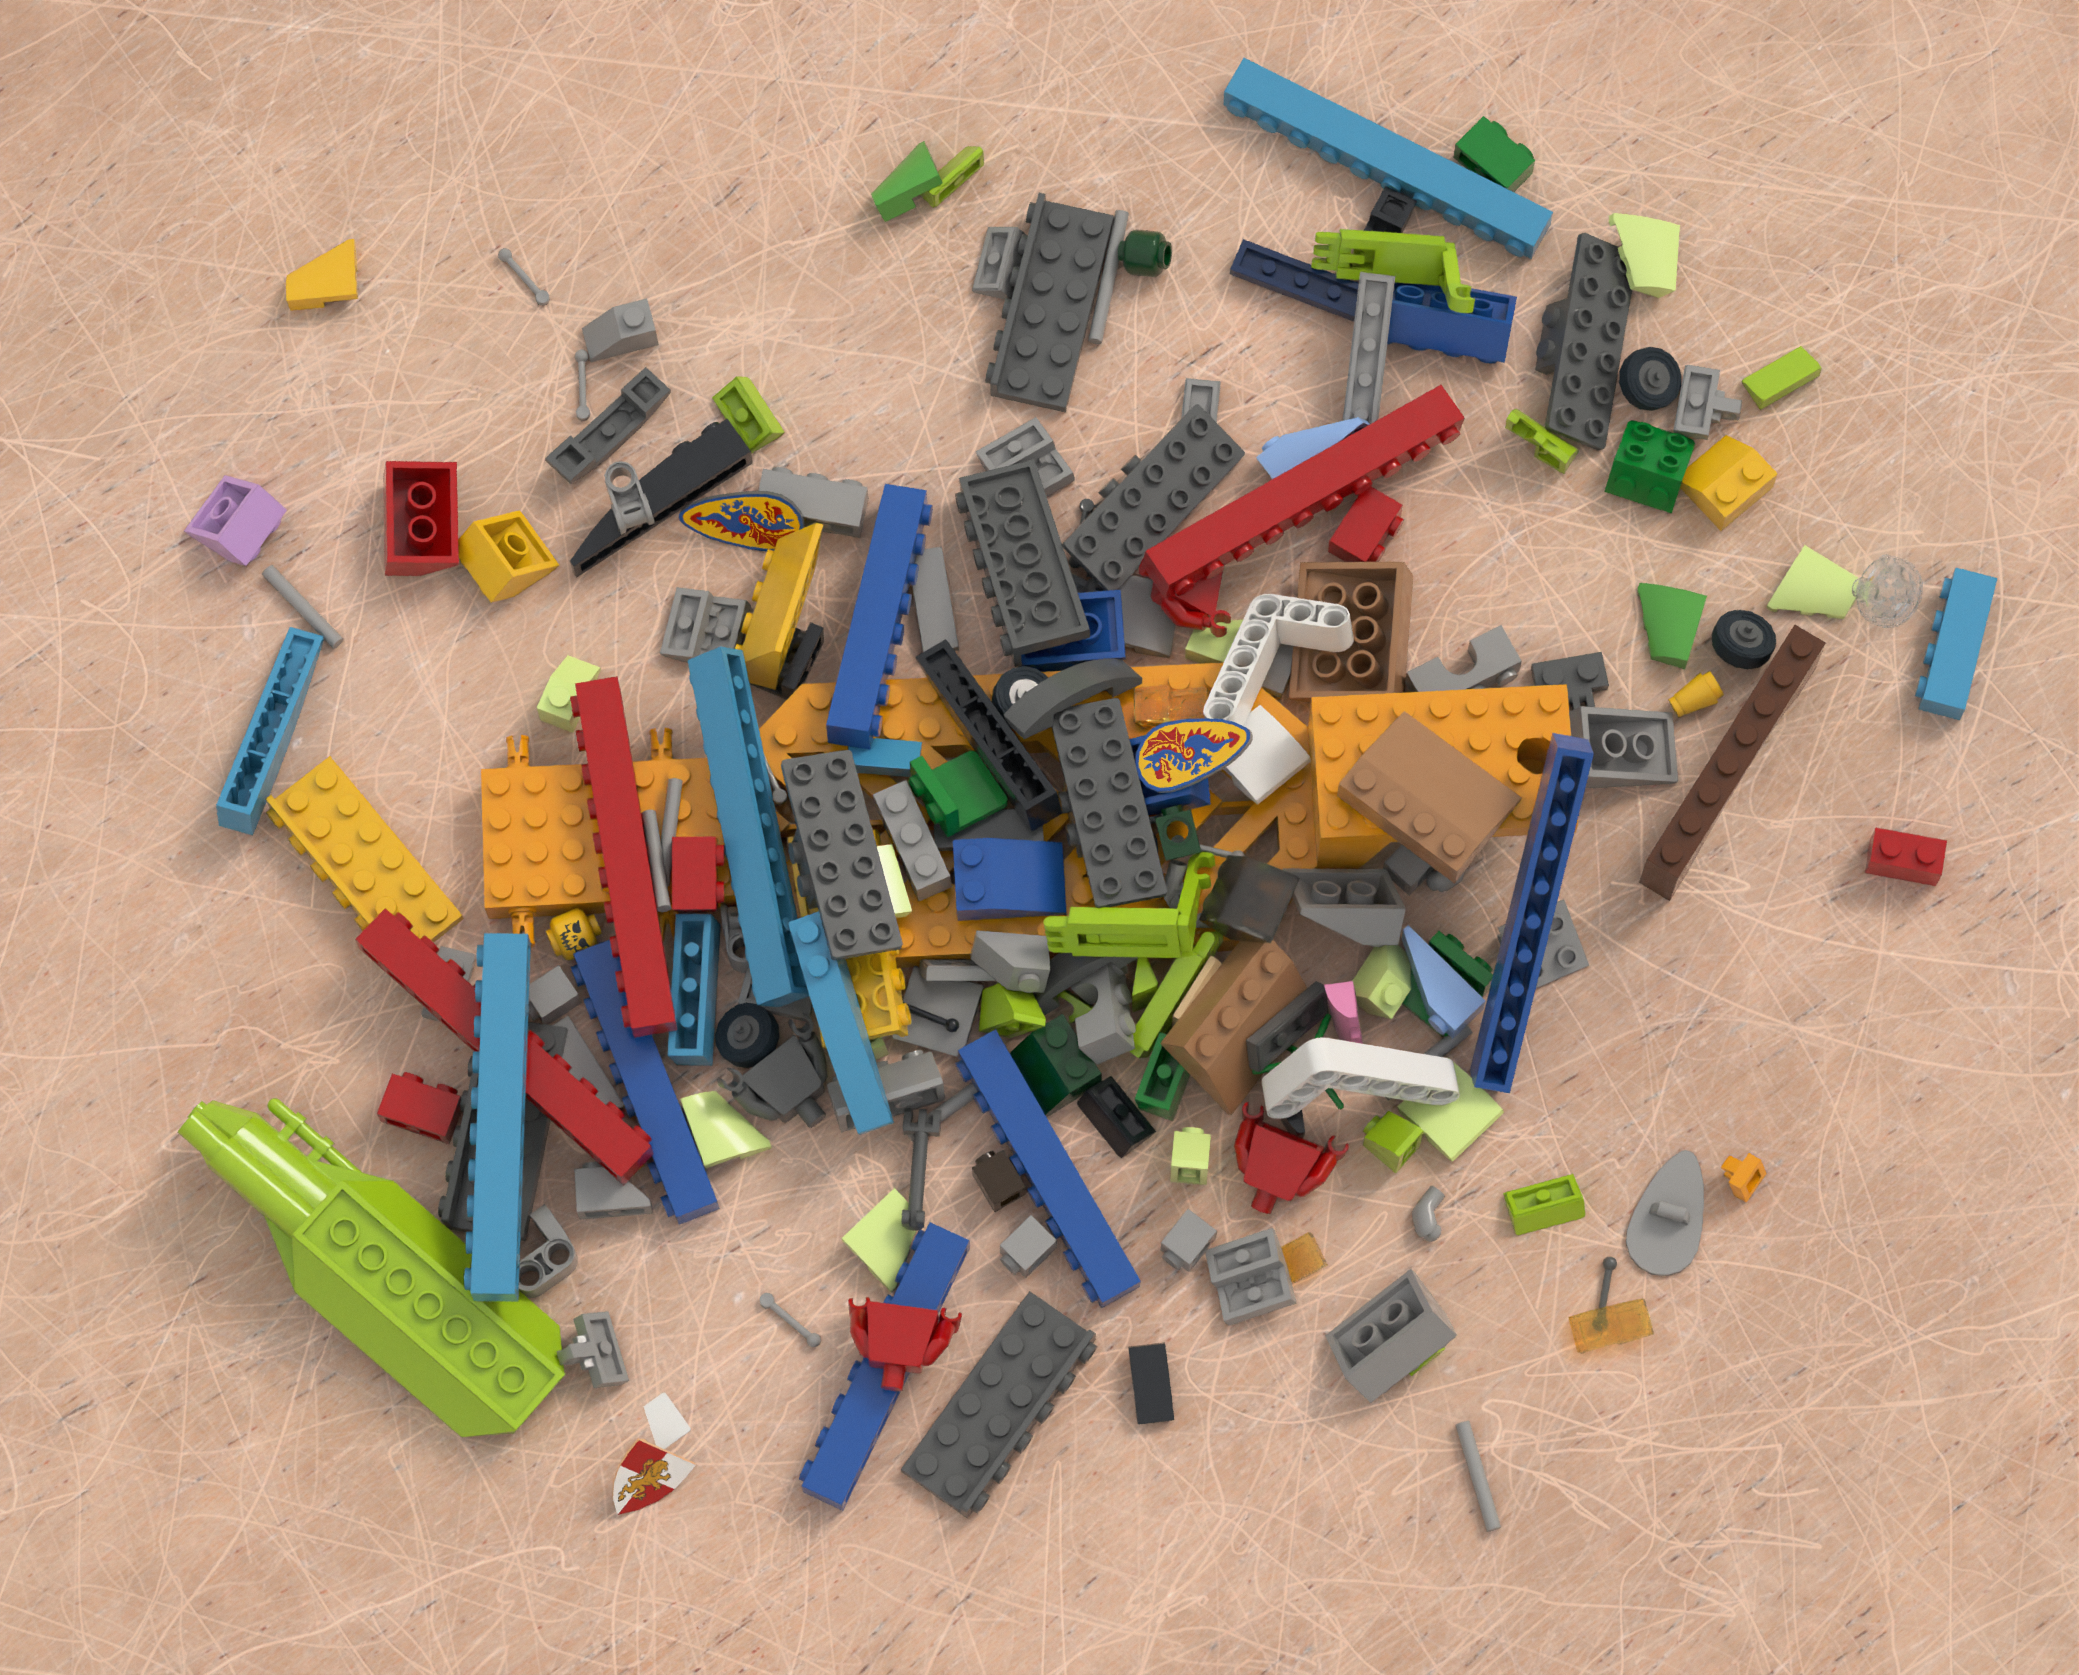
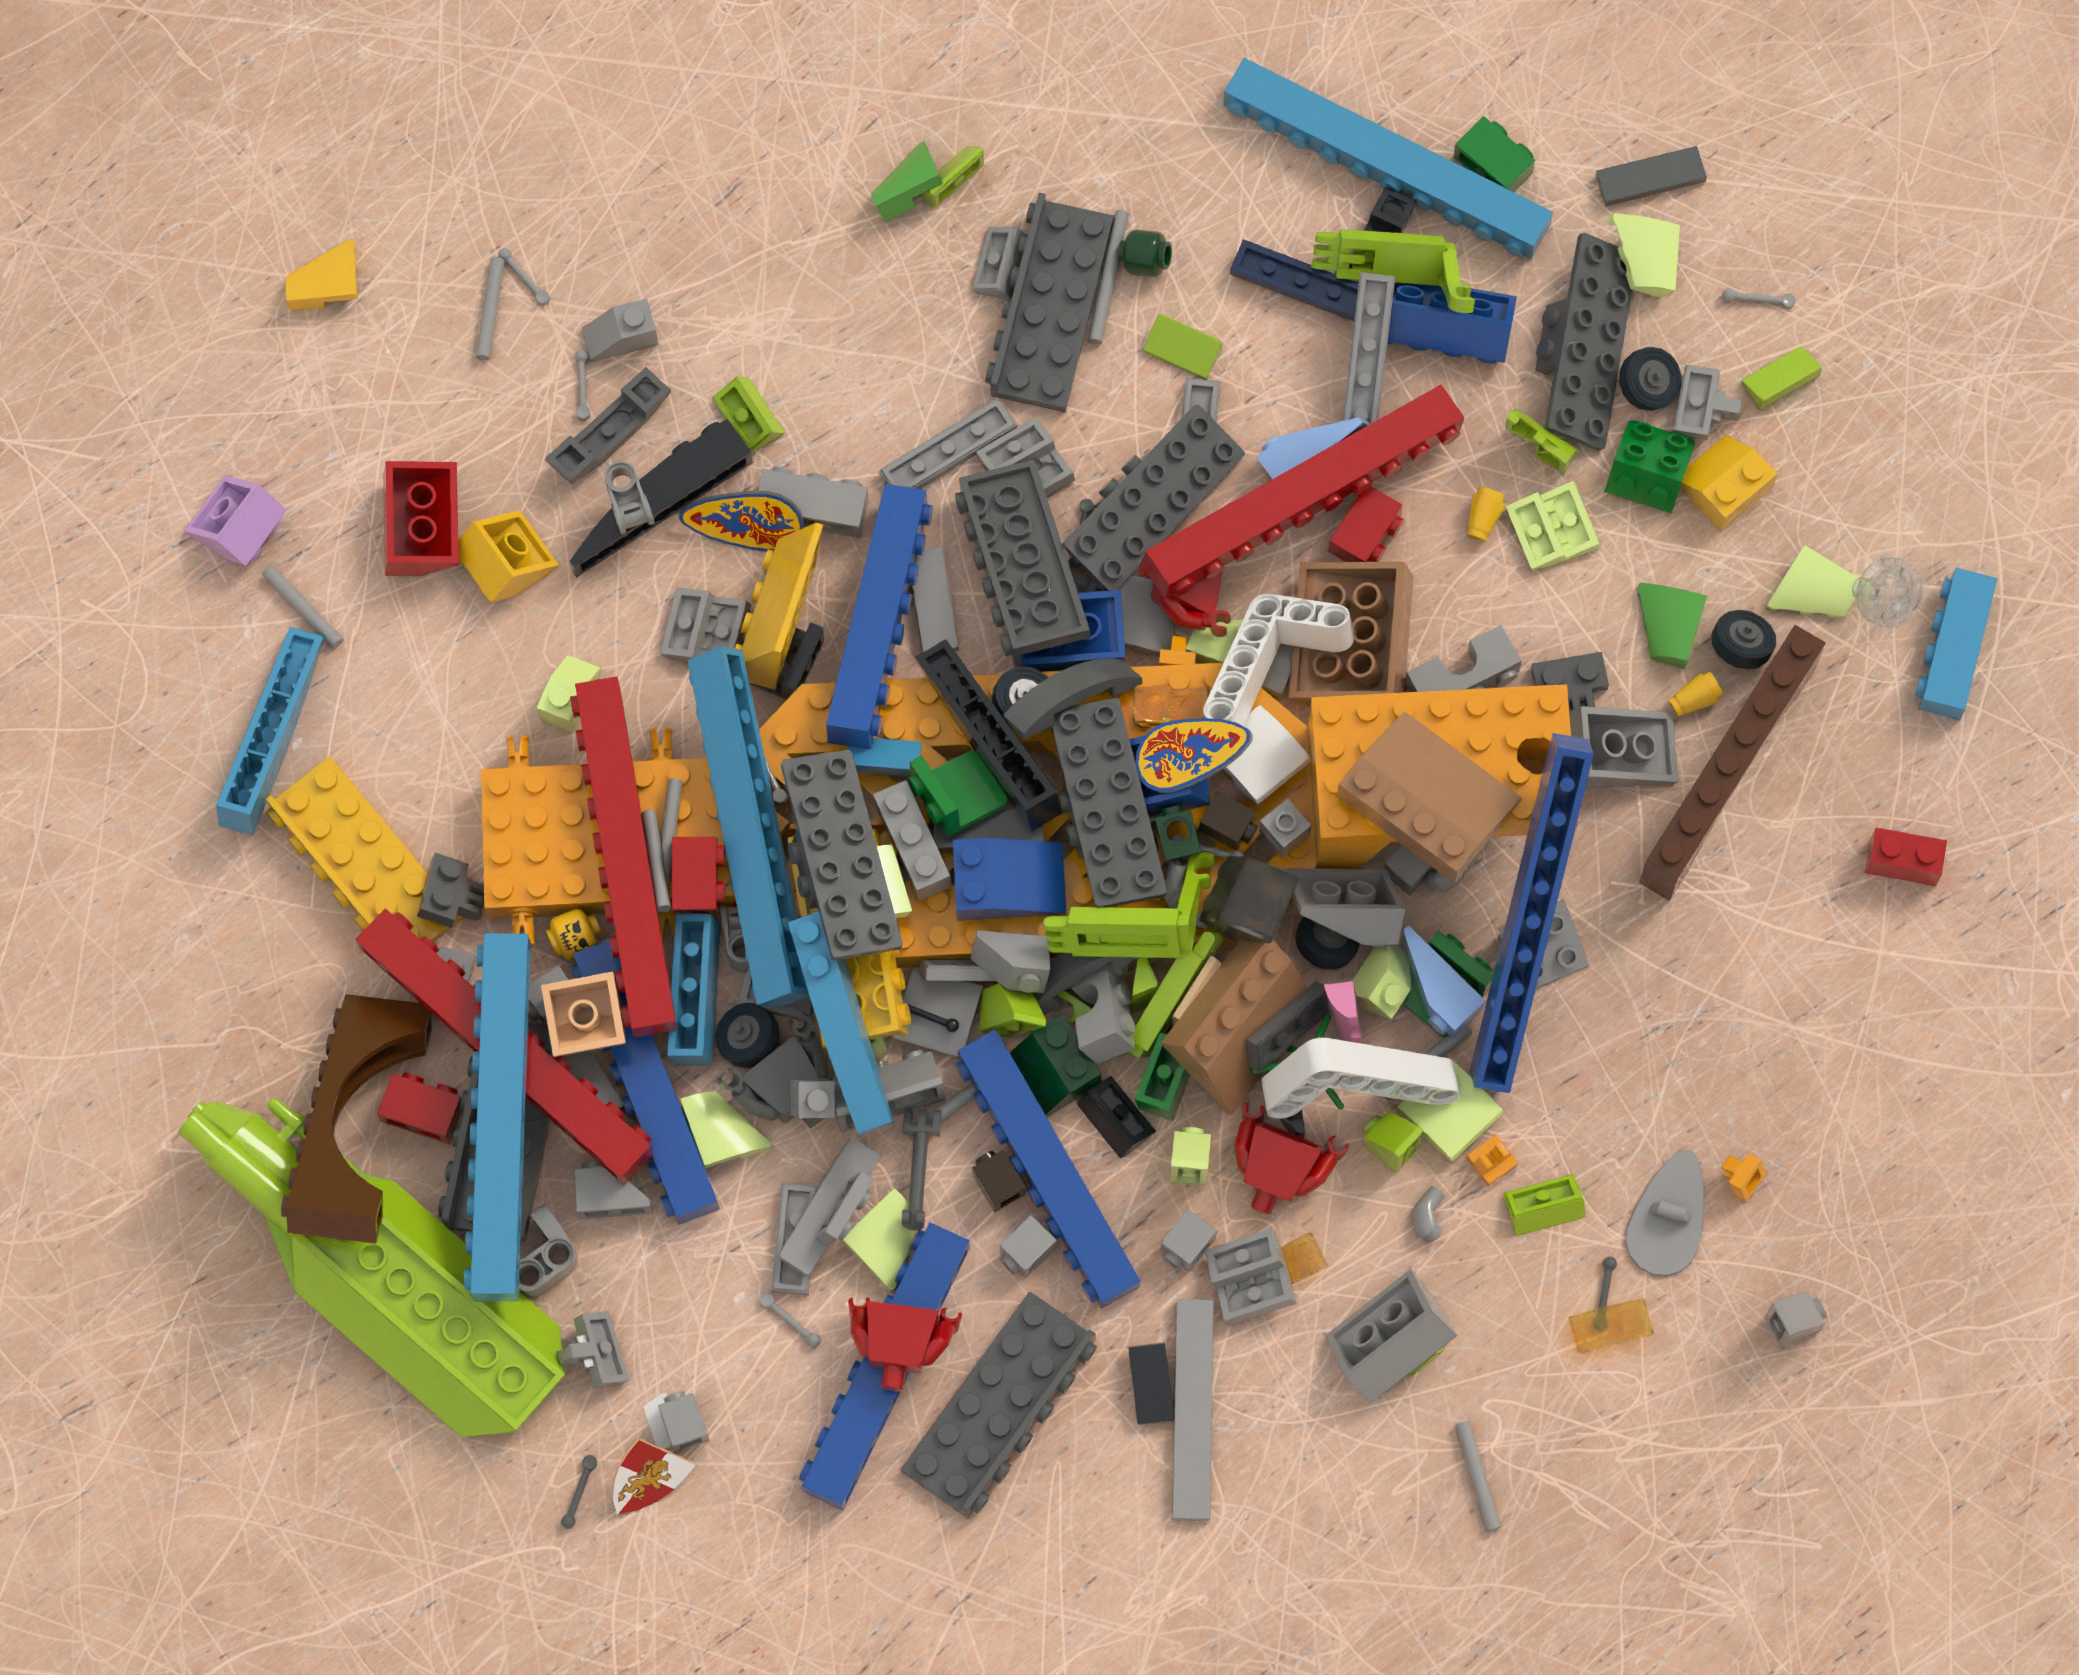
(325, 1191): none -> reddish brown arch
(450, 892): none -> dark grey hinge
(490, 308): none -> light grey bar
(584, 1014): none -> light nougat slope
(589, 1464): none -> dark grey hinge
(683, 1421): none -> light grey brick
(793, 1203): none -> light grey tile
(812, 1098): none -> light grey brick
(831, 1207): none -> light grey bracket
(949, 447): none -> light grey tile
(1177, 654): none -> light orange tile
(1183, 346): none -> lime slope
(1193, 1410): none -> light grey tile
(1228, 821): none -> dark brown brick
(1285, 828): none -> light grey brick
(1324, 946): none -> black wheel
(1484, 513): none -> yellow cone
(1492, 1160): none -> light orange tile
(1553, 526): none -> yellowish green slope
(1651, 176): none -> dark grey tile
(1786, 301): none -> light grey hinge
(1795, 1318): none -> light grey slope

